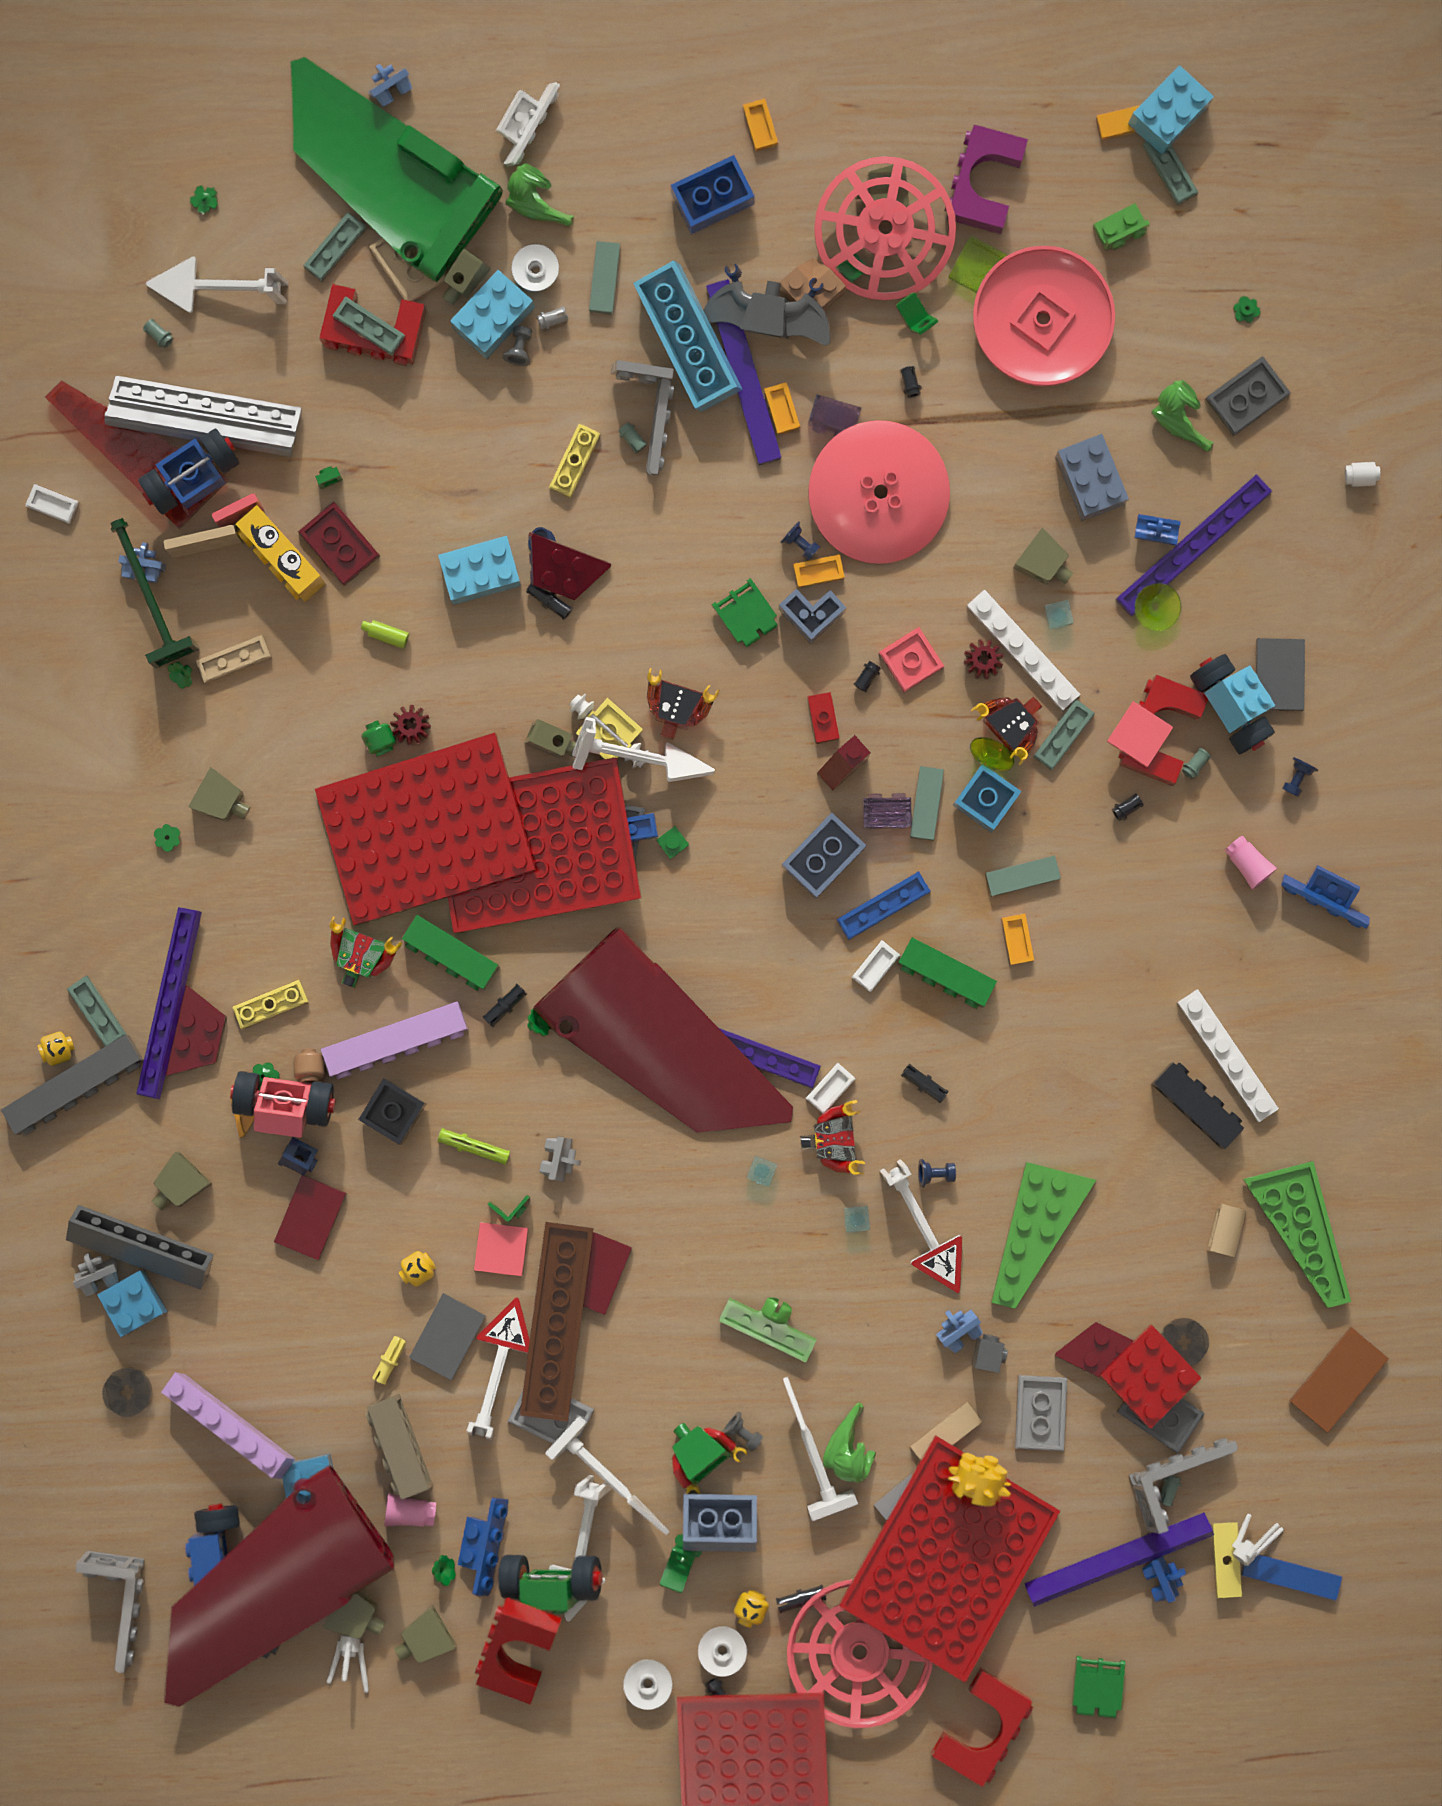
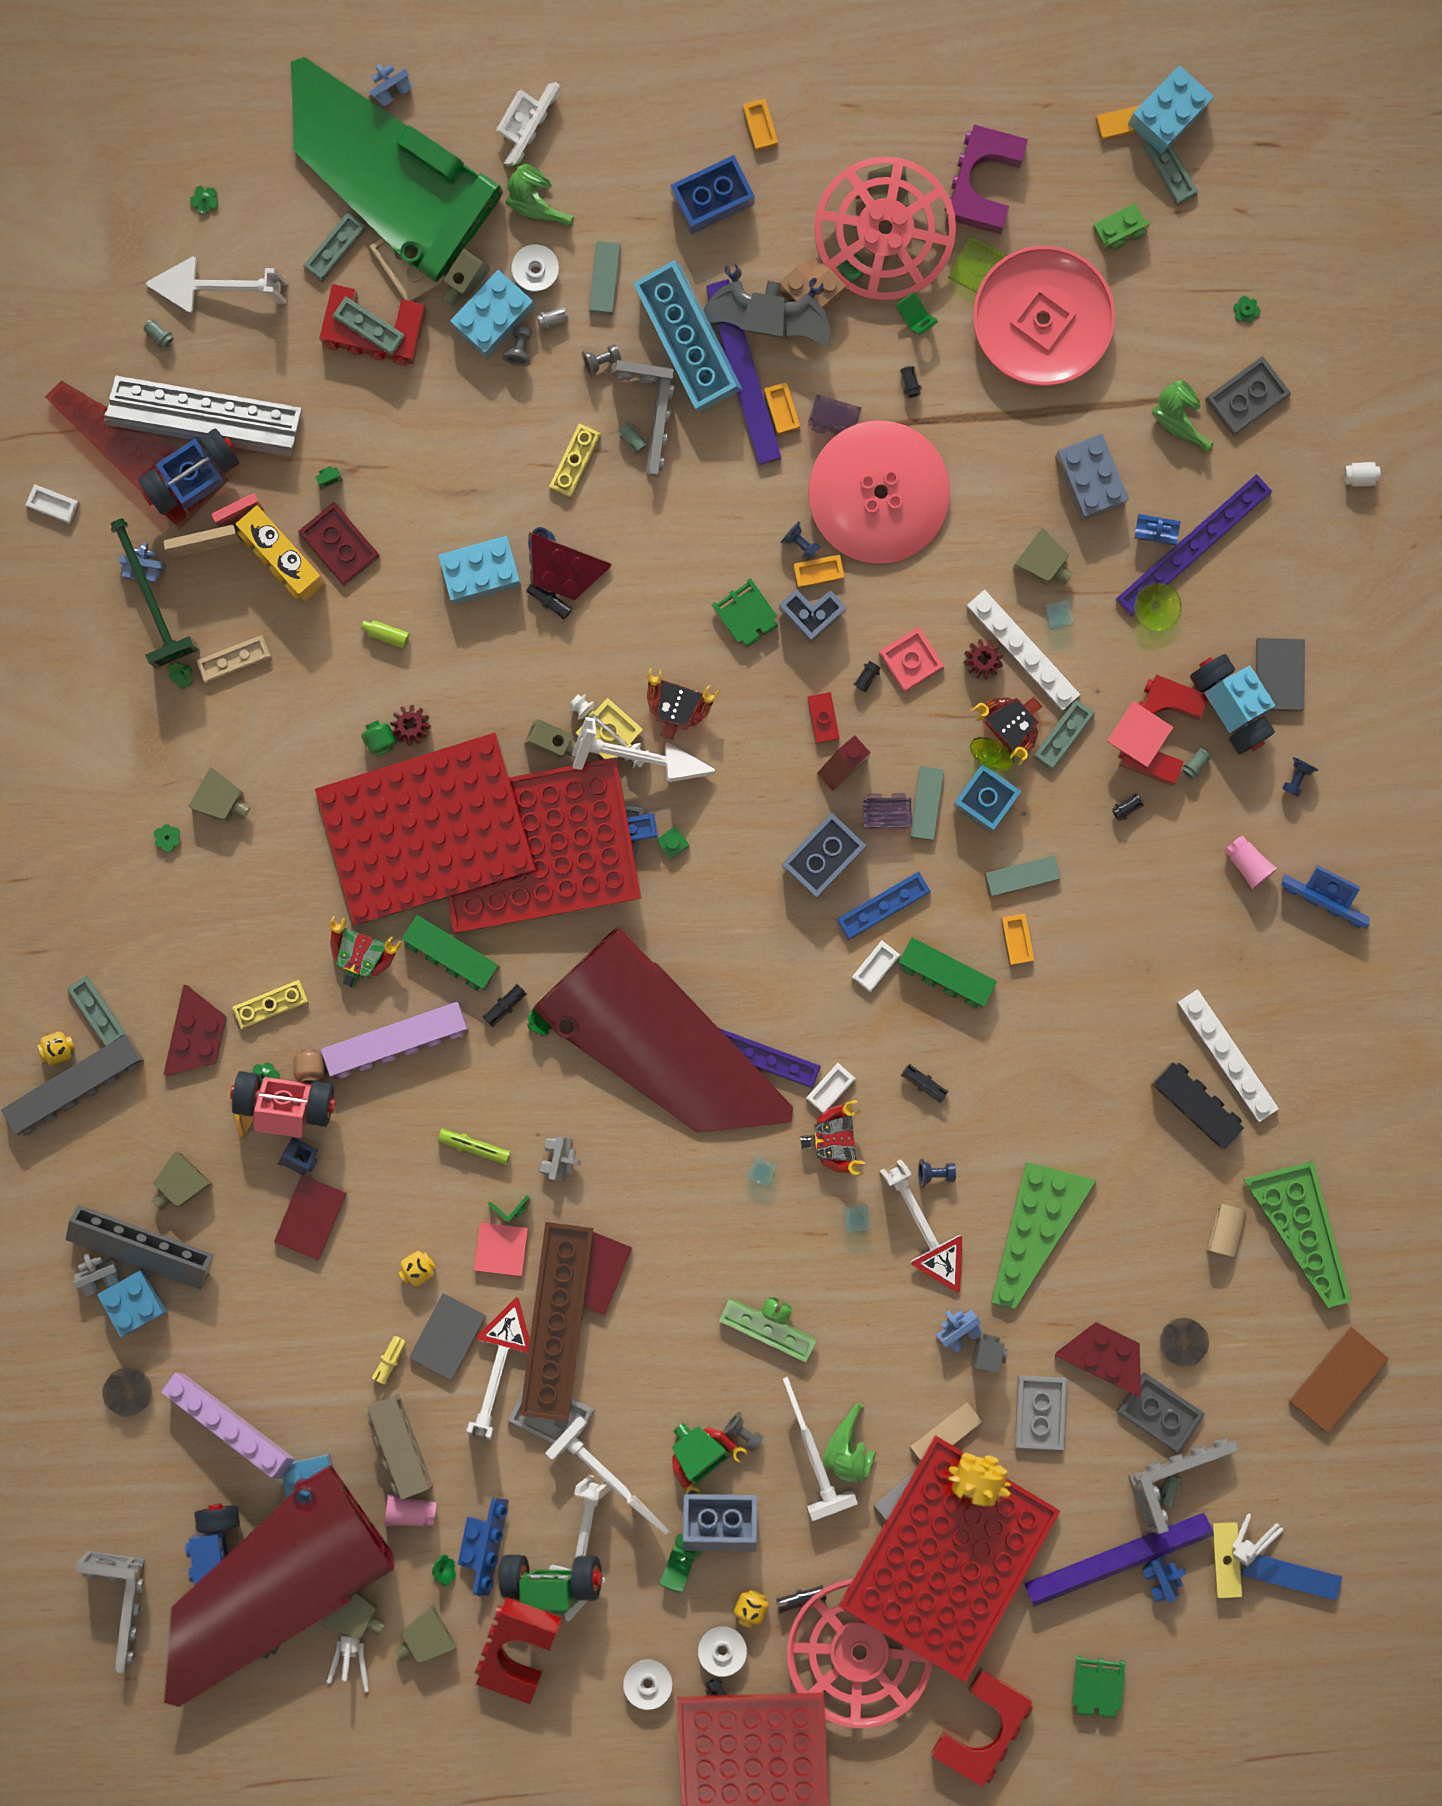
(169, 1003): dark purple tile -> none
(392, 1111): black brick -> none
(592, 362): none -> dark grey piece
(1150, 1376): red plate -> none

